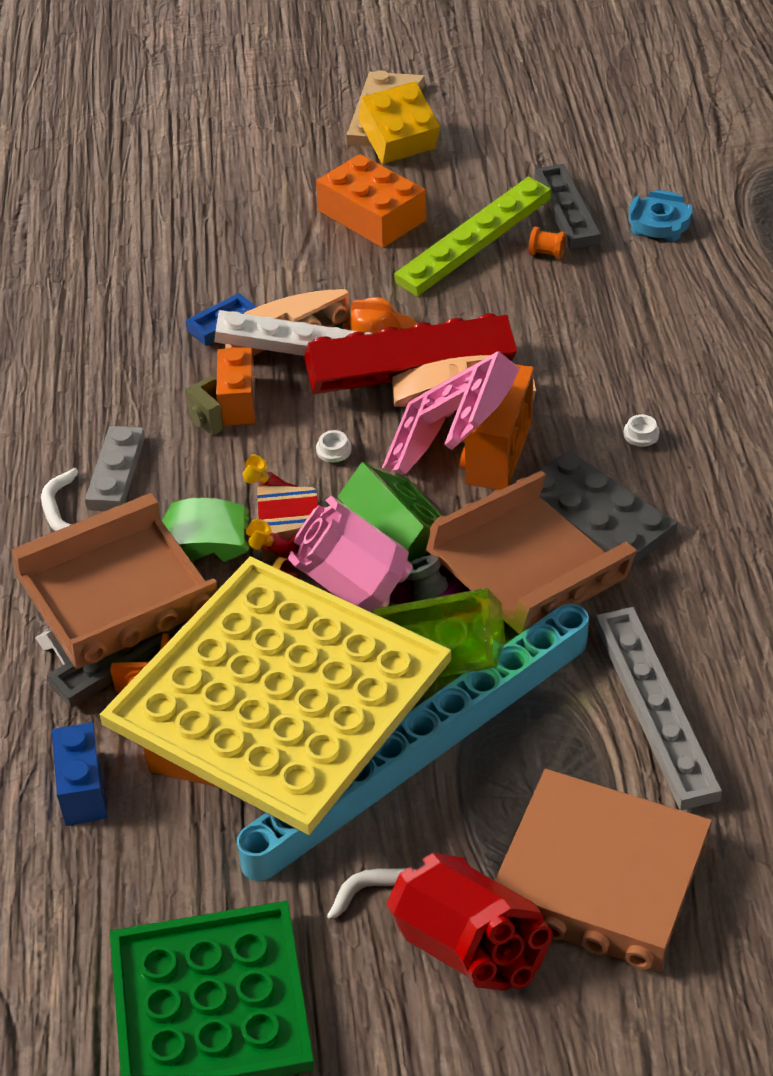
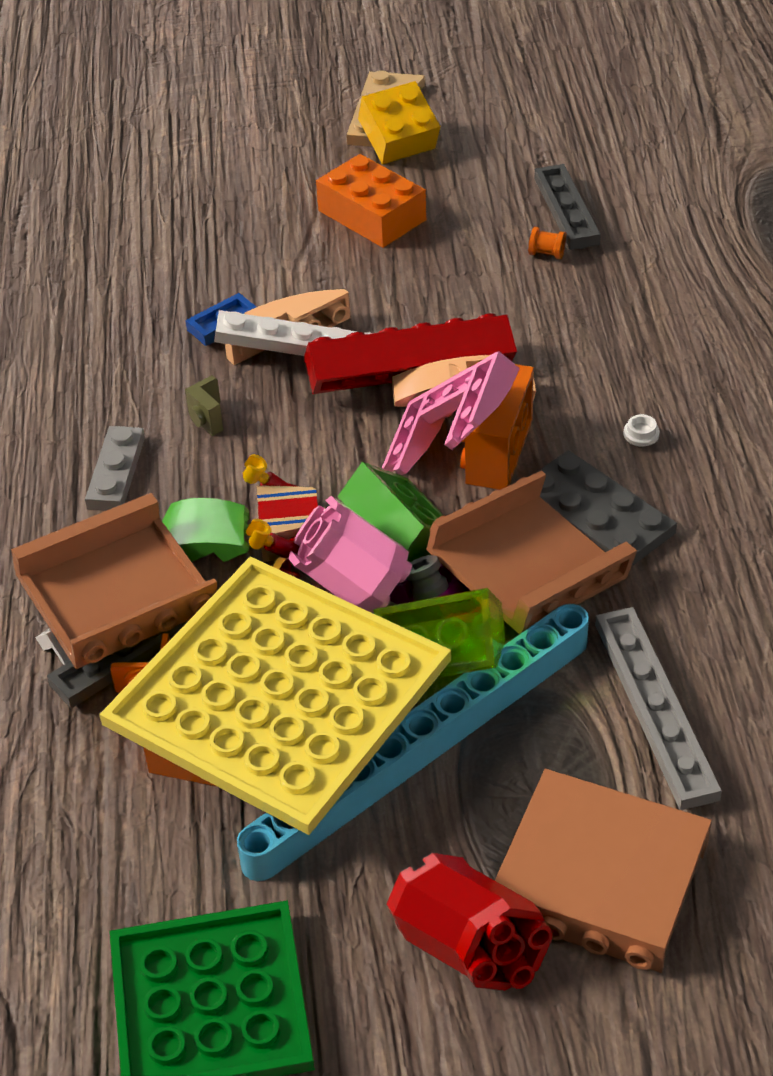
(48, 498): white animal -> none
(79, 773): blue brick -> none
(236, 385): orange brick -> none
(333, 446): white plate -> none
(358, 881): white animal -> none
(374, 315): orange piece -> none
(472, 236): lime plate -> none
(669, 224): dark azure plate -> none

